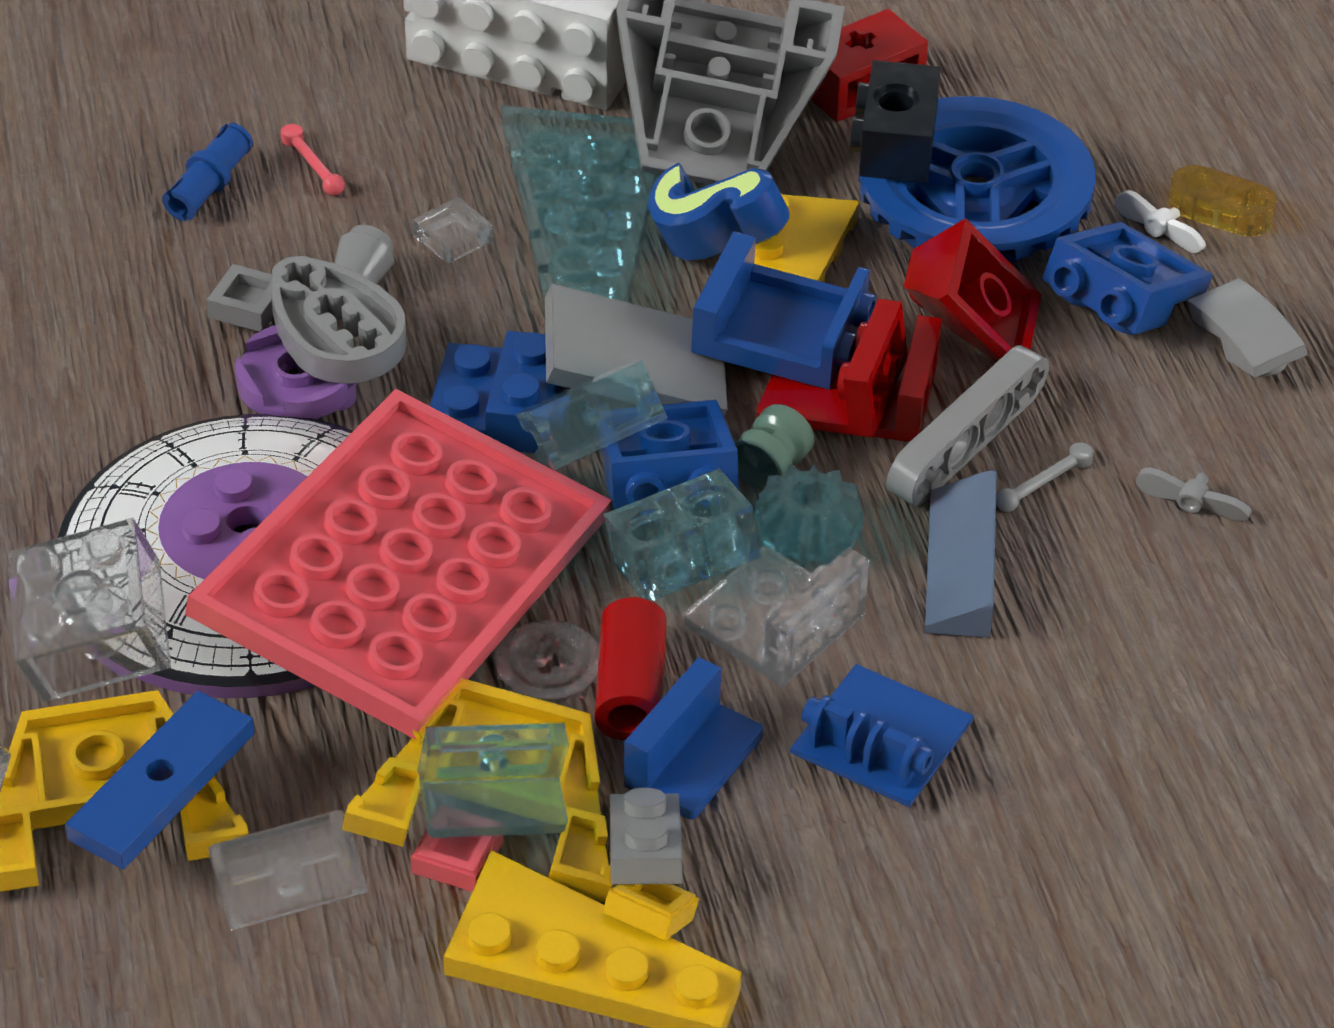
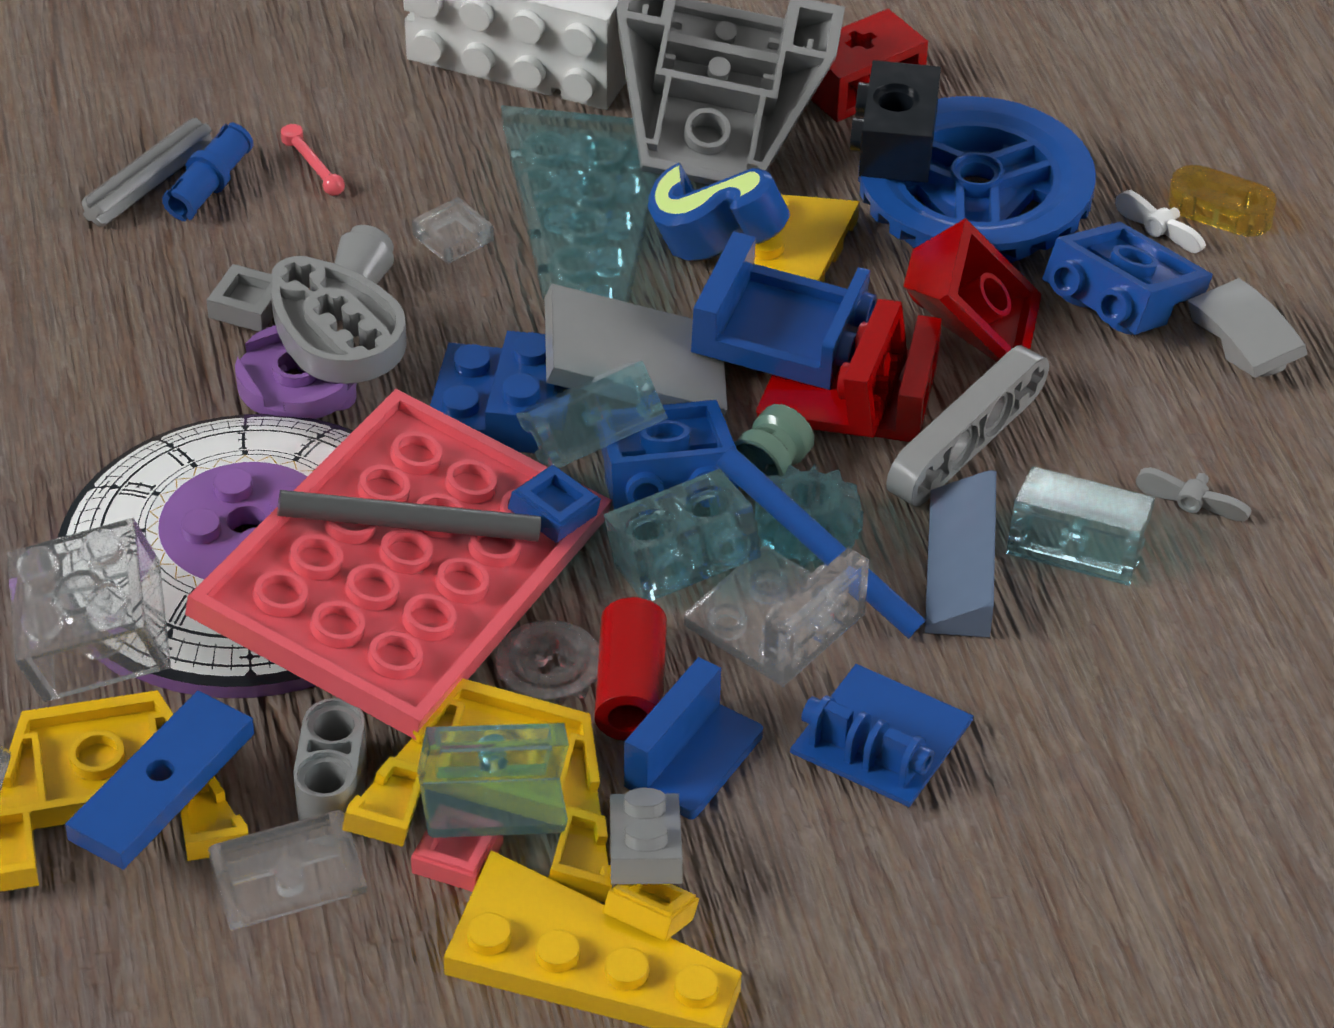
(145, 172): none -> light grey axle
(330, 758): none -> light grey beam
(408, 515): none -> dark grey bar
(557, 500): none -> blue tile
(814, 536): none -> blue bar
(1079, 456): light grey hinge -> none
(1079, 525): none -> clear light blue hinge

